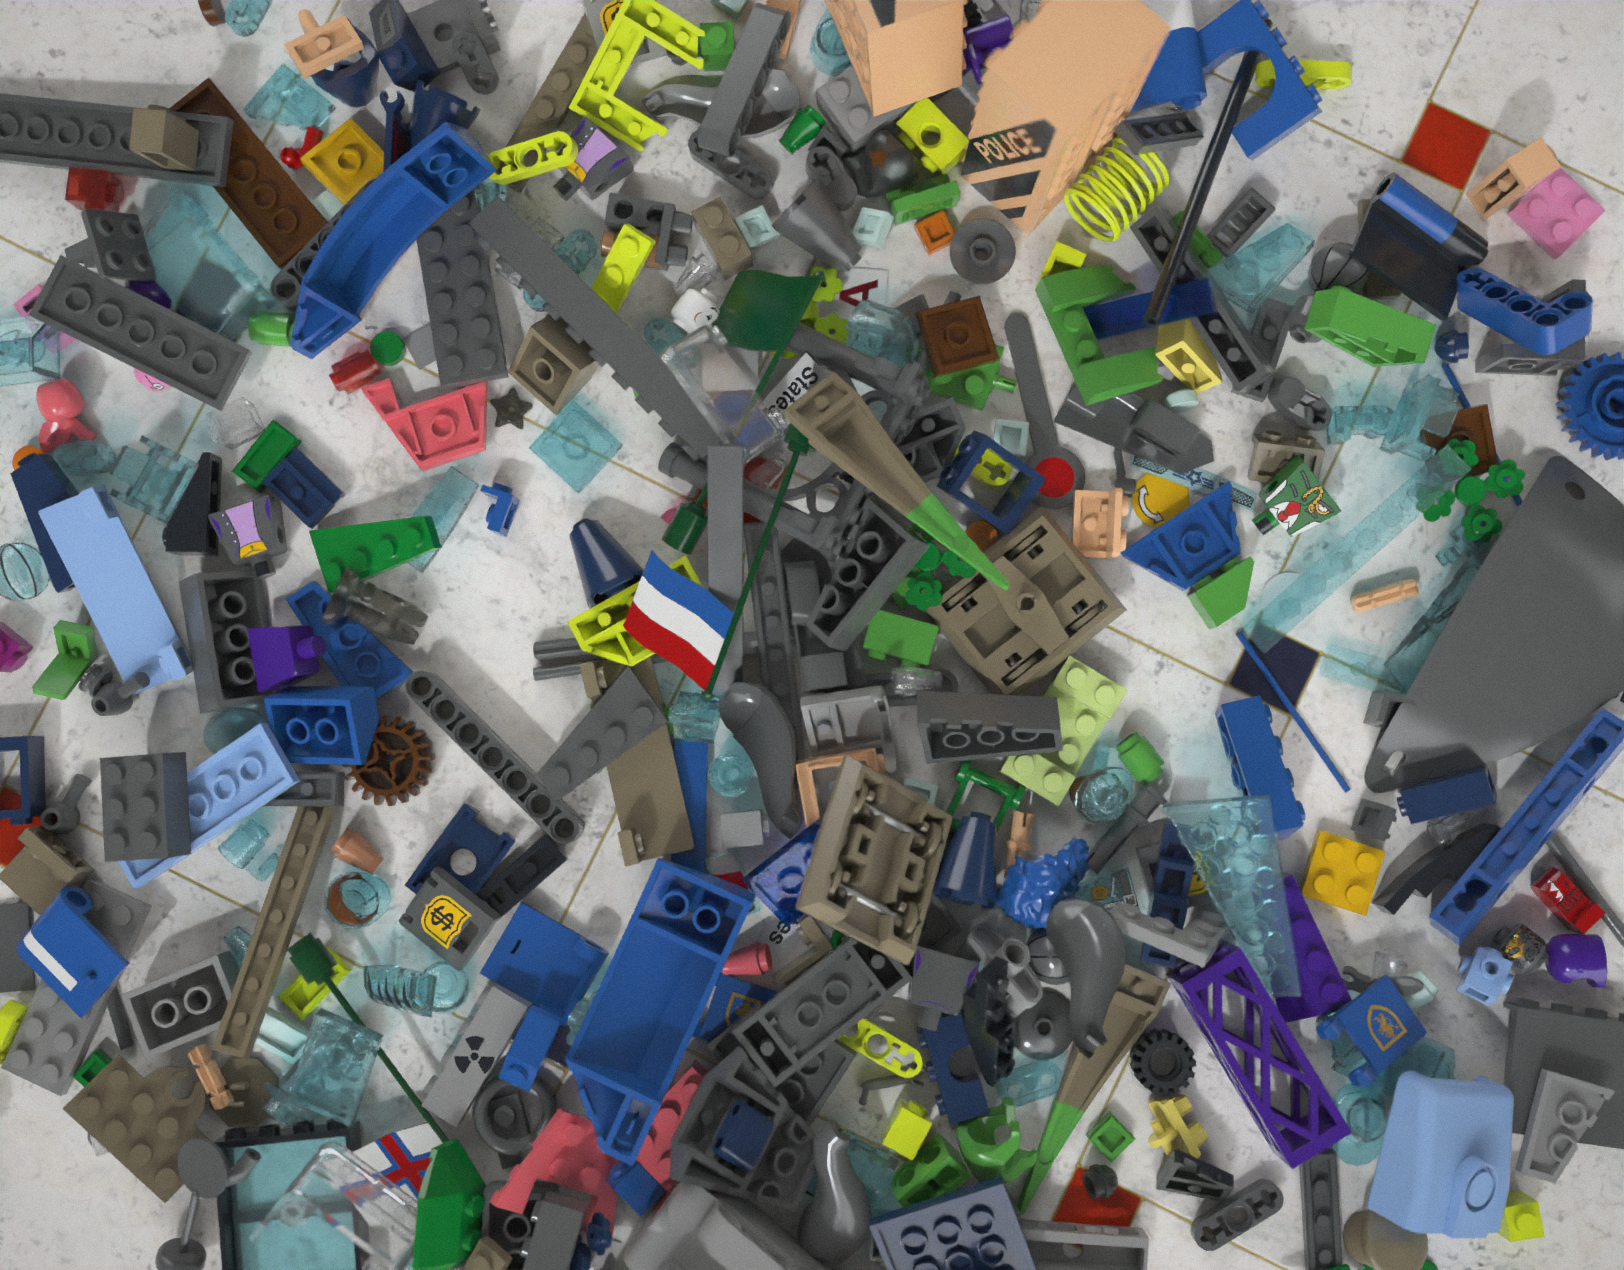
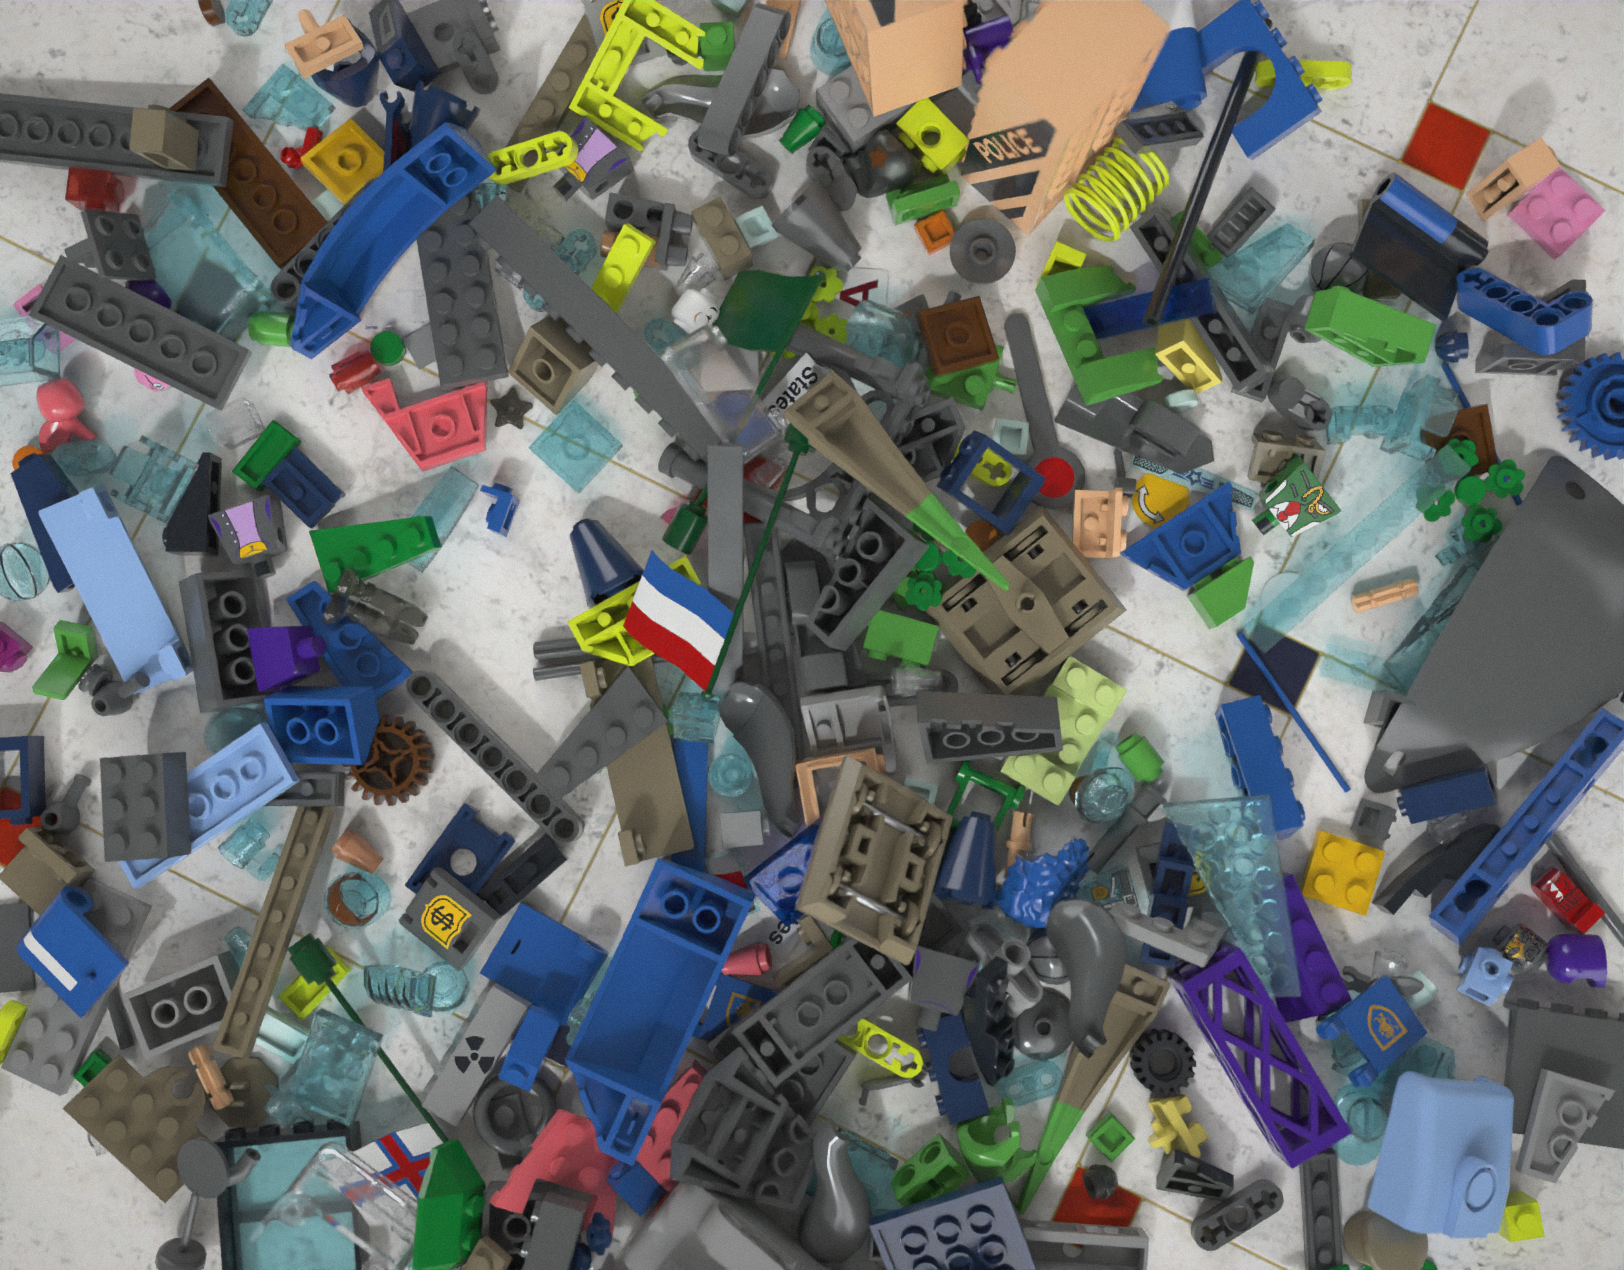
(742, 1136): dark blue piece -> none
(872, 227): light aqua plate -> none
(907, 1128): neon yellow brick -> none

